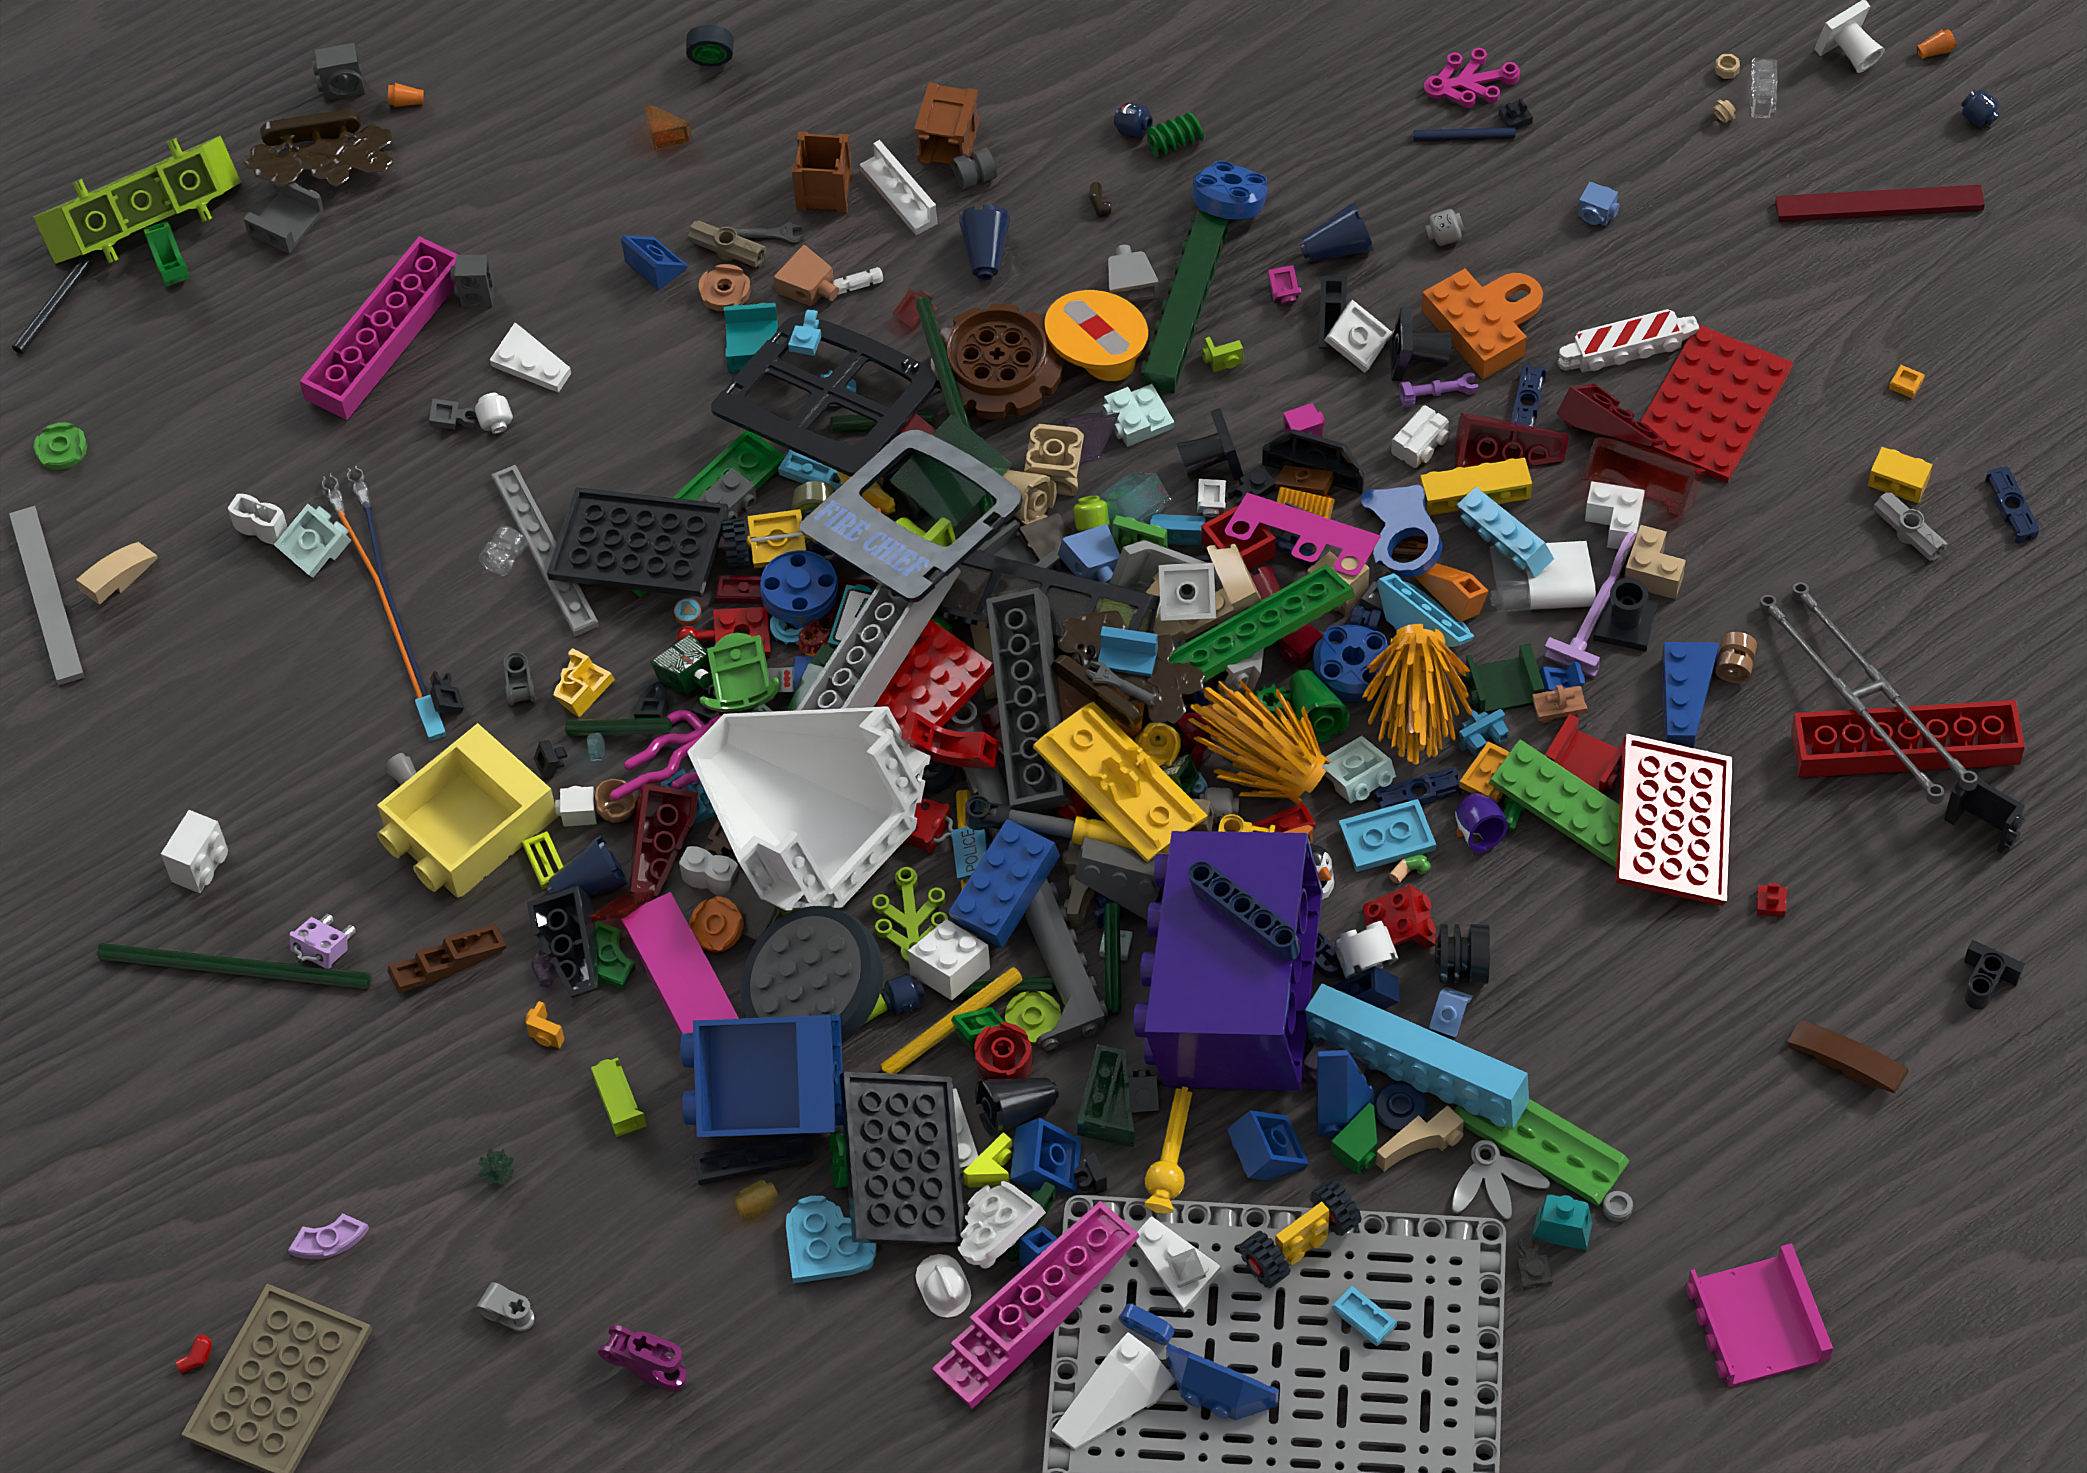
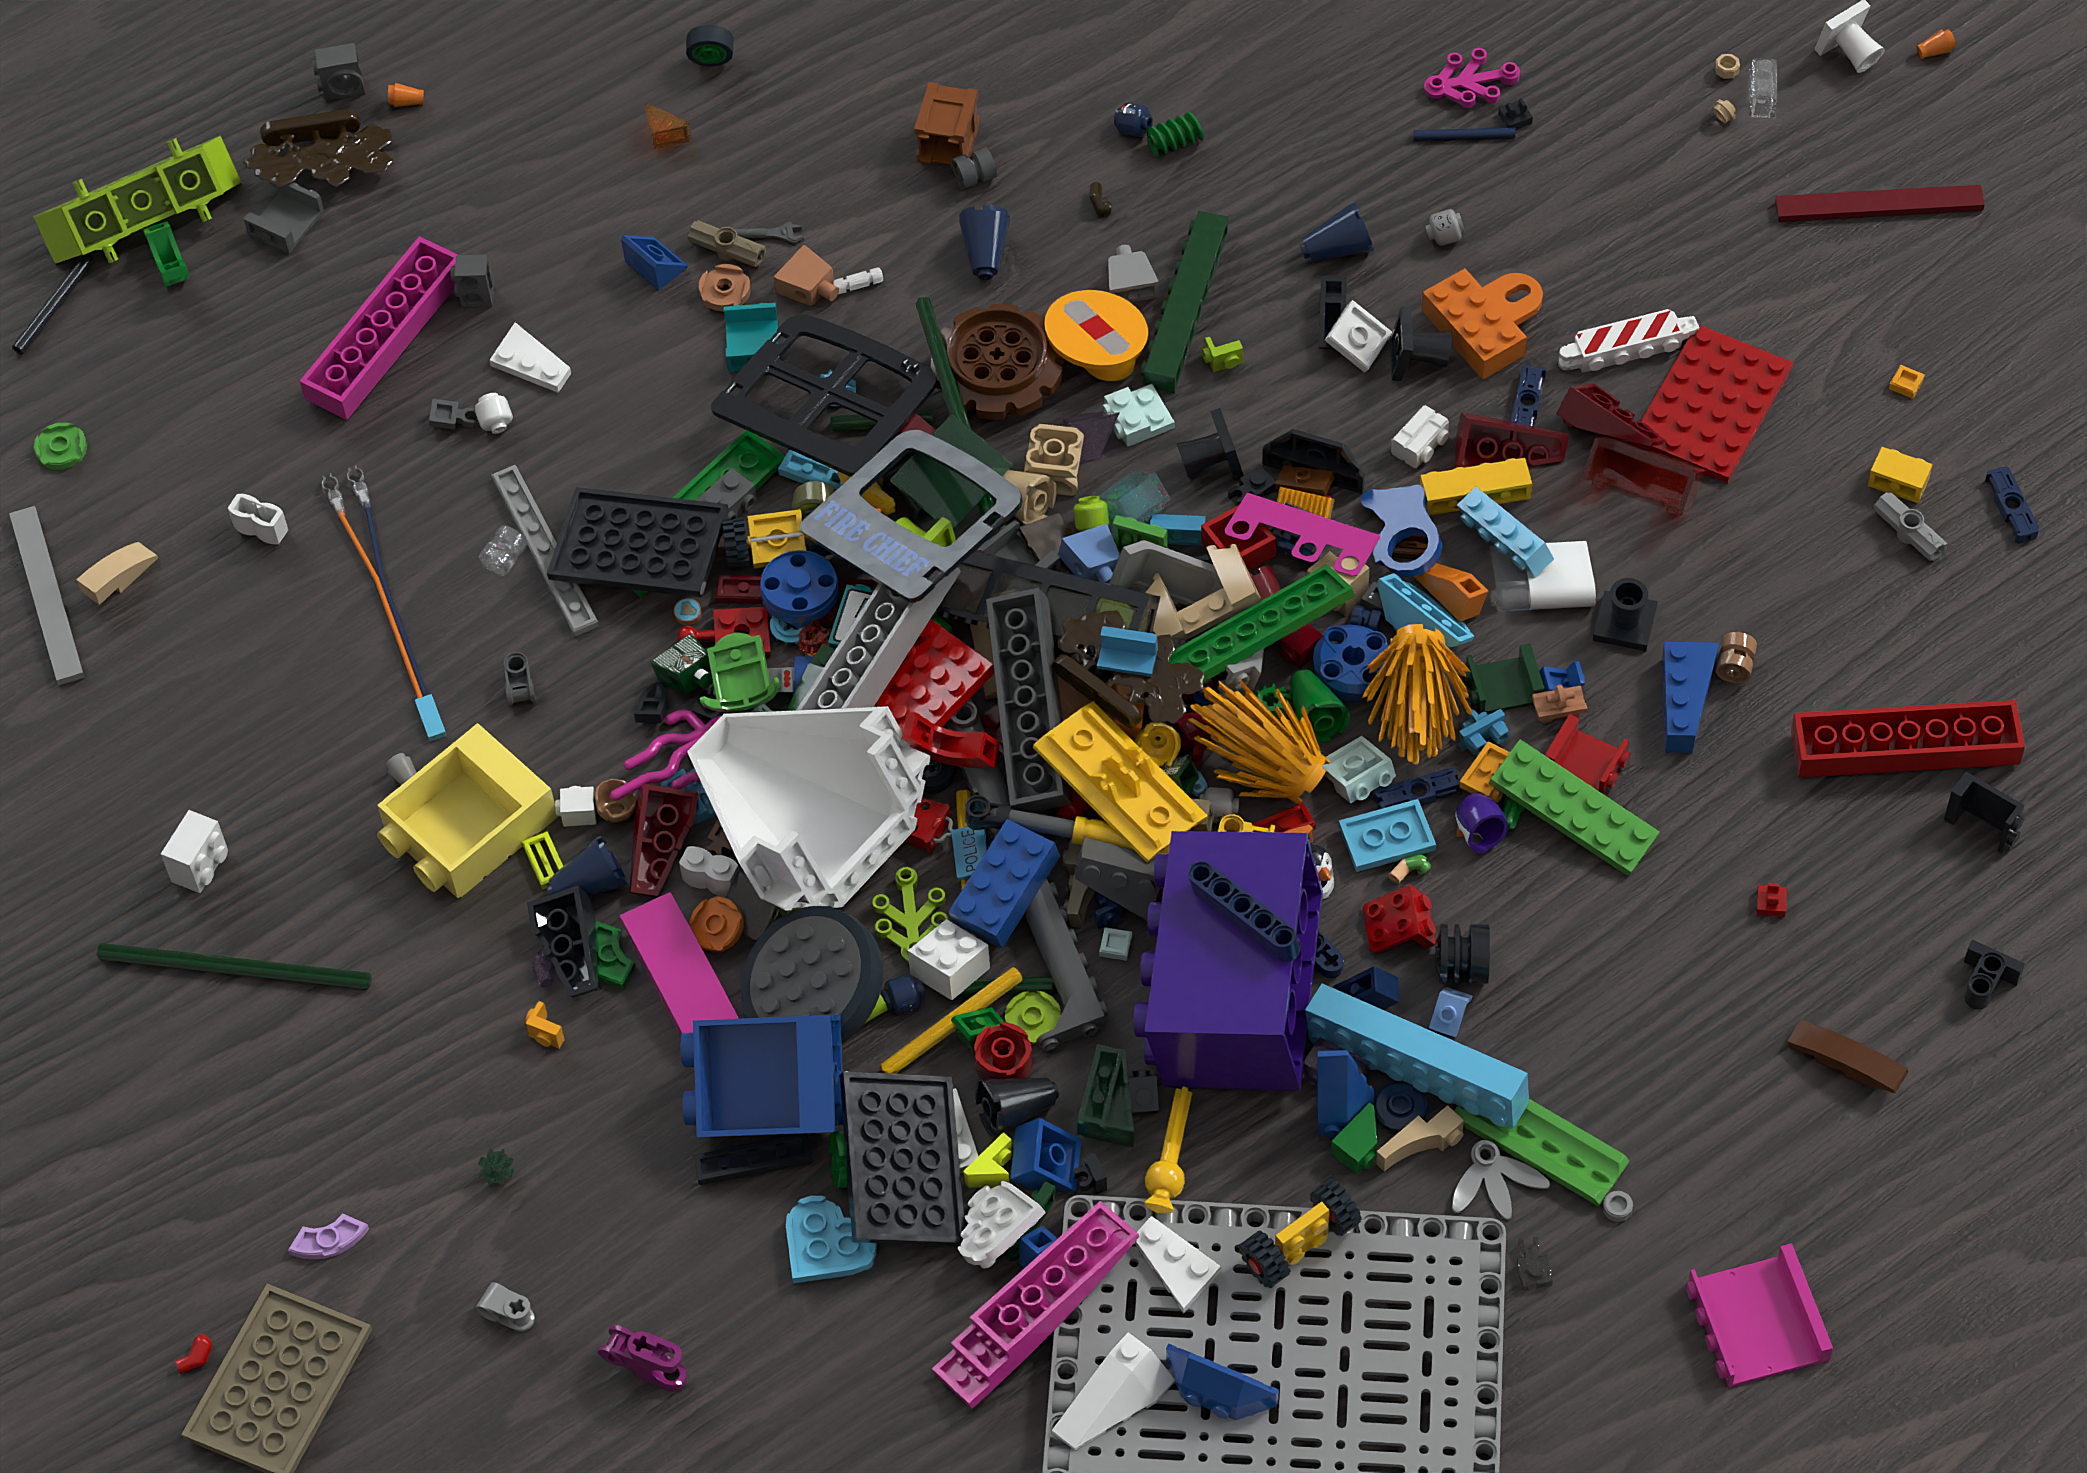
(313, 539): light aqua plate -> none
(319, 941): lavender piece -> none
(444, 697): black plate -> none
(444, 960): reddish brown slope -> none
(549, 759): black tile -> none
(581, 683): yellow slope -> none
(596, 746): clear light blue tile -> none
(617, 1097): lime window -> none
(623, 906): clear red piece -> none
(629, 726): dark green axle -> none
(755, 1199): clear yellow brick -> none
(806, 337): medium azure plate -> none
(822, 172): dark orange container -> none
(899, 189): white fence -> none
(907, 310): clear red bracket -> none
(943, 1285): white piece -> none
(1106, 676): dark grey piece -> none
(1112, 958): dark green axle -> none
(1146, 1324): blue beam -> none
(1181, 606): white plant -> none
(1186, 1268): light grey tile -> none
(1211, 497): white bracket -> none
(1229, 191): blue piece -> none
(1267, 1145): blue slope -> none
(1284, 284): dark pink bracket -> none
(1305, 420): dark pink brick -> none
(1364, 1315): medium azure plate -> none
(1365, 949): white brick -> none
(1408, 392): medium lavender piece -> none
(1563, 1222): teal torso -> none
(1565, 654): lavender piece -> none
(1598, 204): medium blue brick -> none
(1615, 507): white brick -> none
(1648, 564): tan brick -> none
(1674, 820): plate -> none
(1934, 792): flat silver bar -> none
(1980, 108): dark blue head -> none

